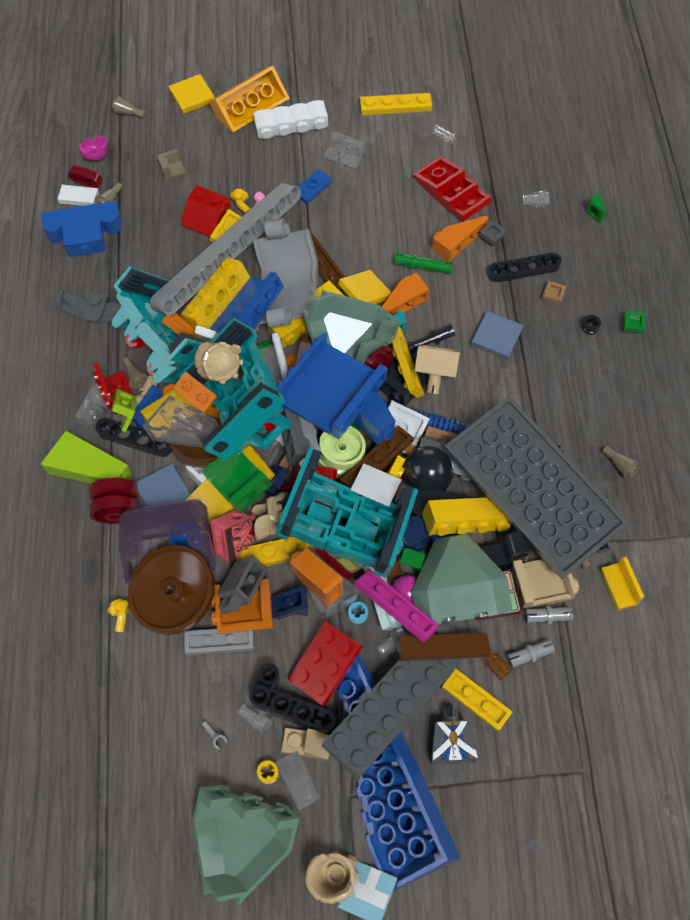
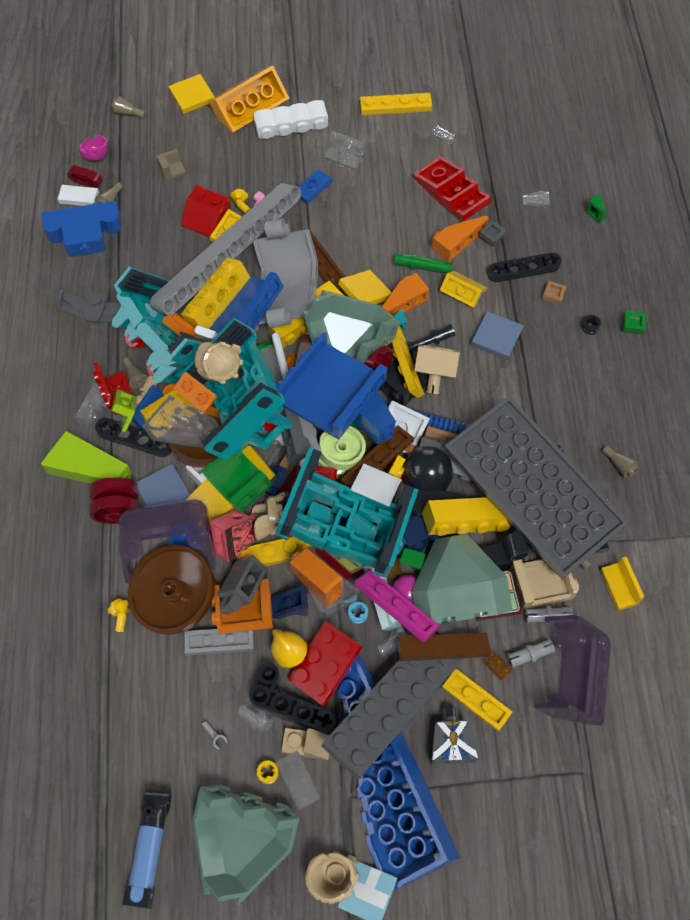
(154, 812): none -> piece
(288, 648): none -> yellow piece
(462, 288): none -> yellow panel
(582, 673): none -> clear purple windscreen

